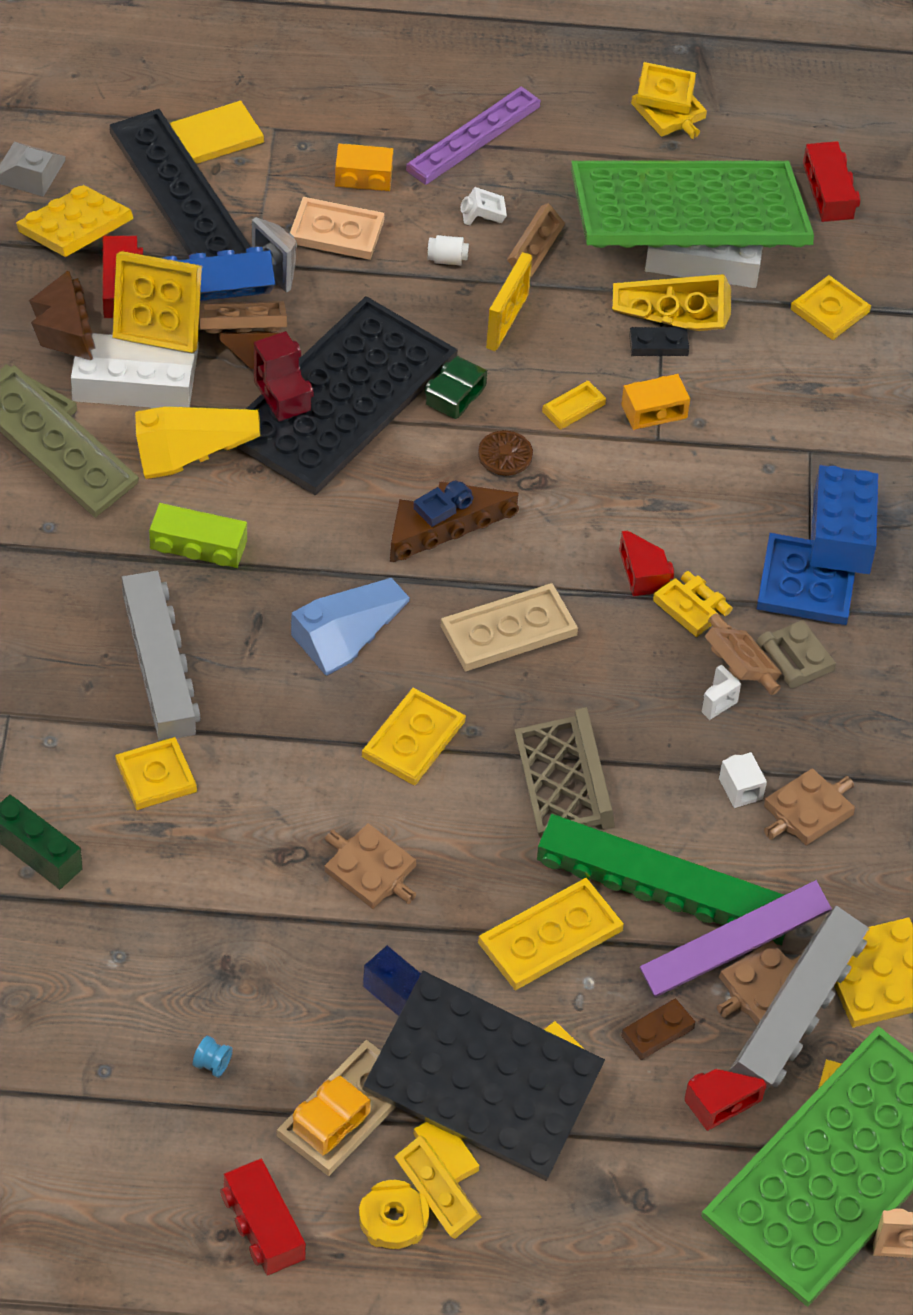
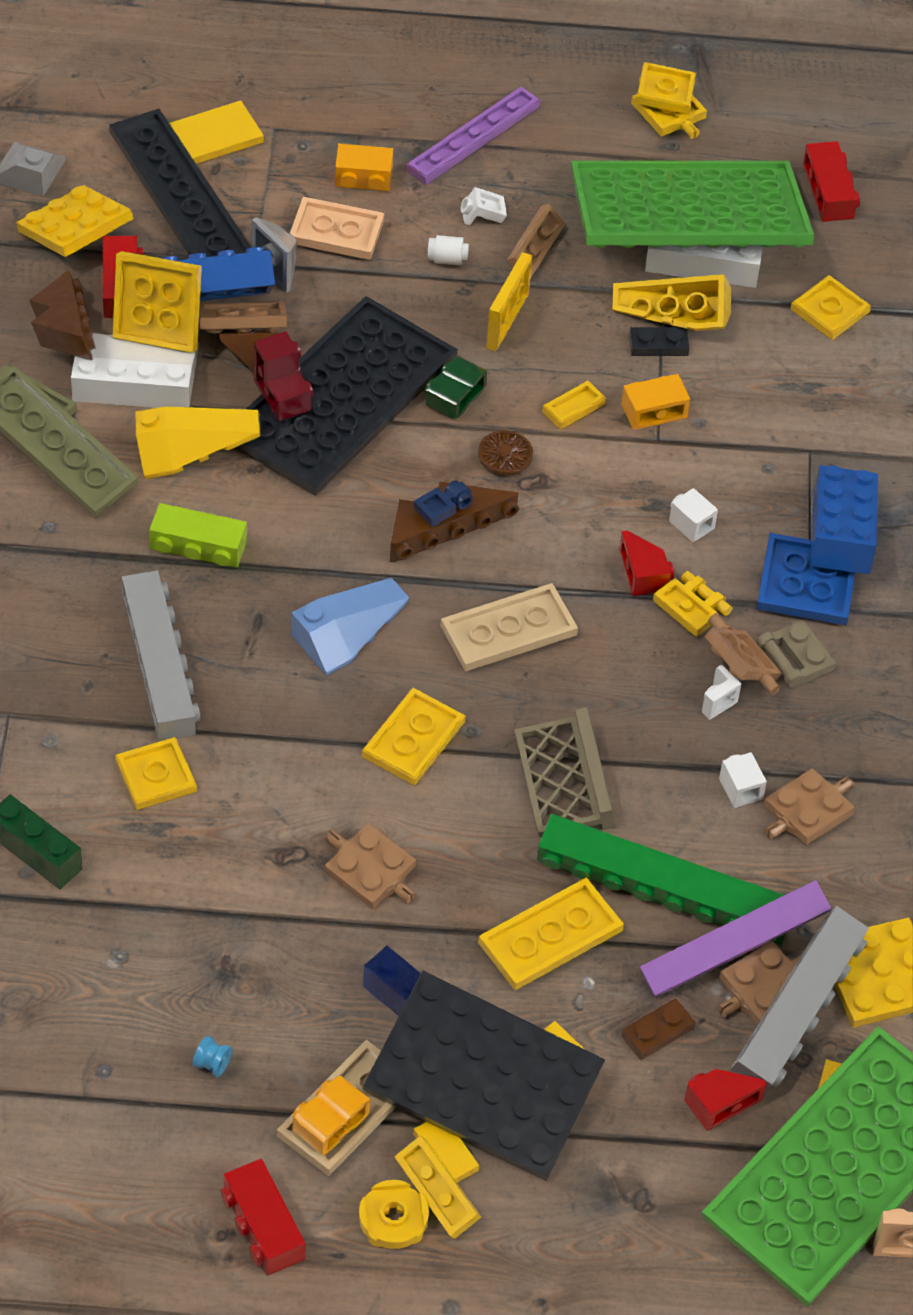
(693, 515): none -> white brick

